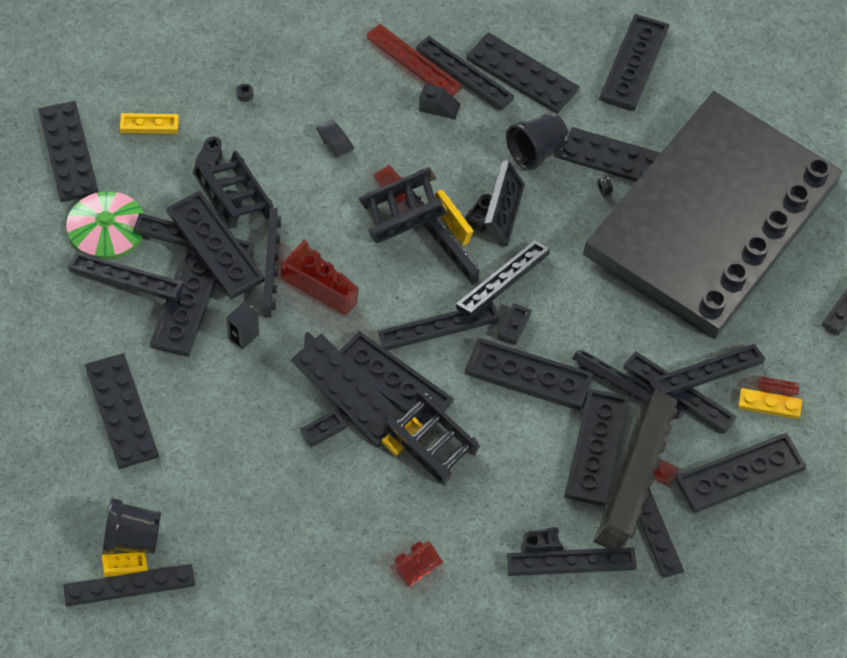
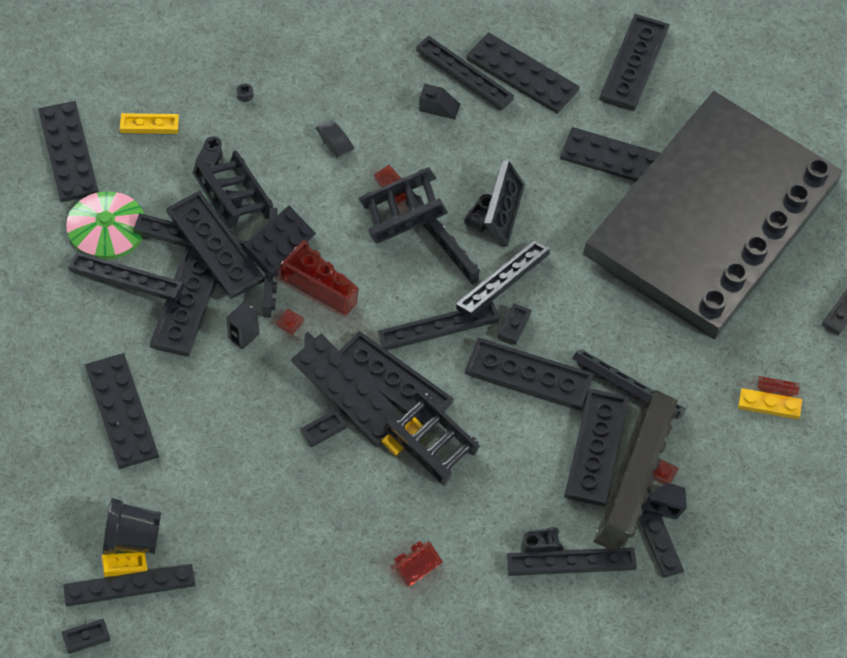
(86, 636): none -> black plate
(277, 240): none -> black plate
(290, 321): none -> clear red plate
(412, 59): clear red plate -> none
(454, 220): yellow plate -> none
(536, 140): black piece -> none
(605, 185): black bush -> none
(666, 501): none -> black slope
(690, 399): black plate -> none
(708, 370): black plate -> none
(740, 472): black plate -> none

